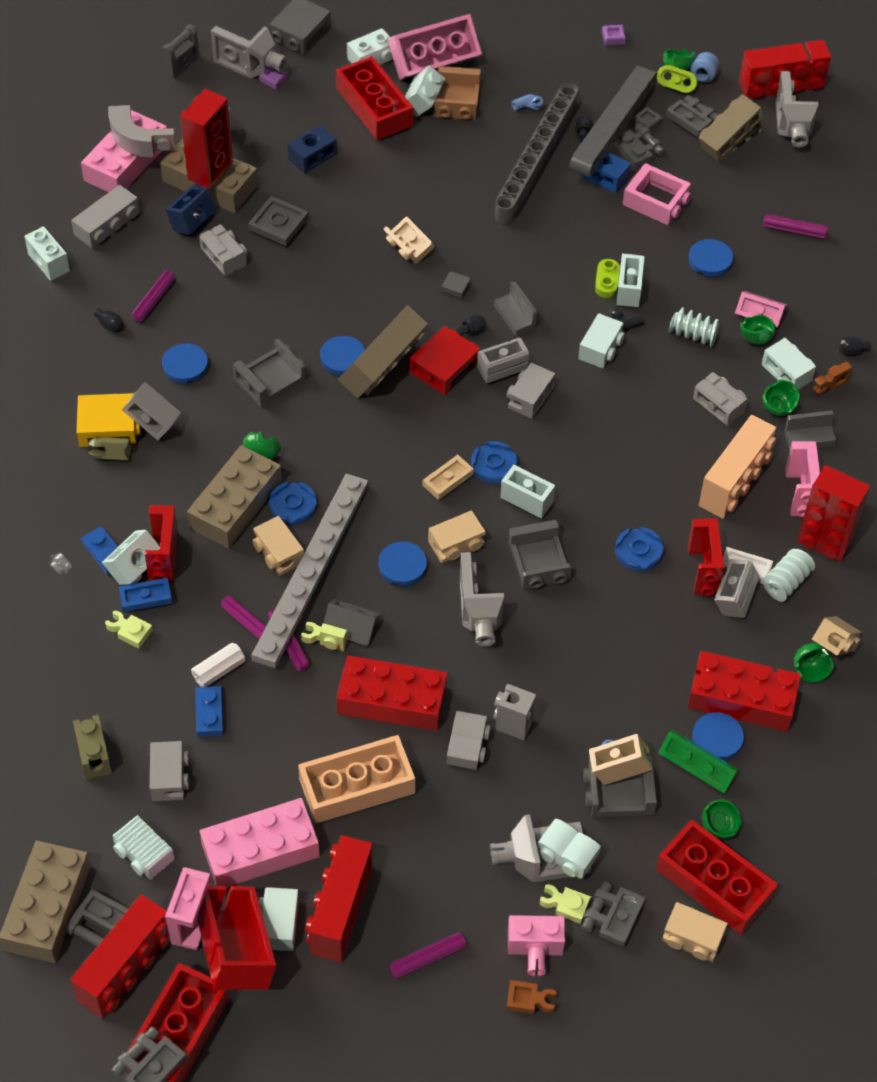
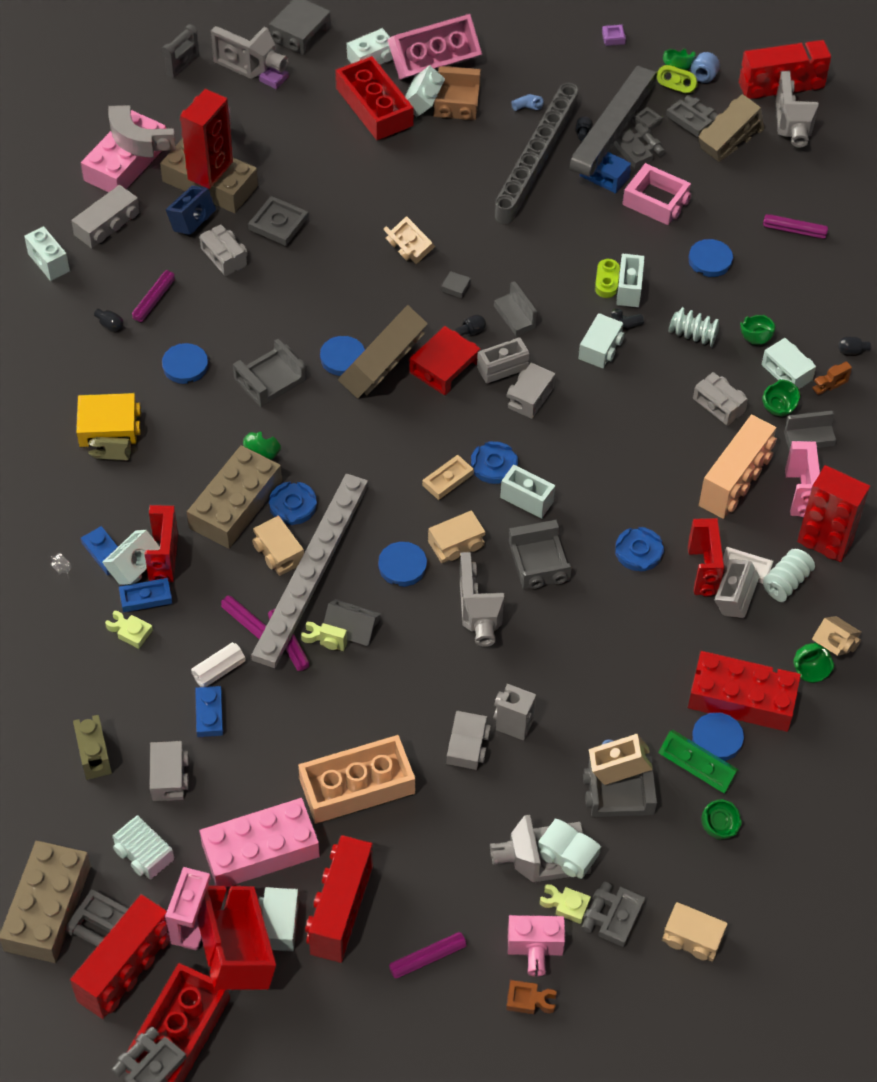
(151, 411): light grey brick -> none
(312, 149): dark blue brick -> none
(392, 693): red brick -> none
(716, 877): red brick -> none
(753, 304): bright pink panel -> none

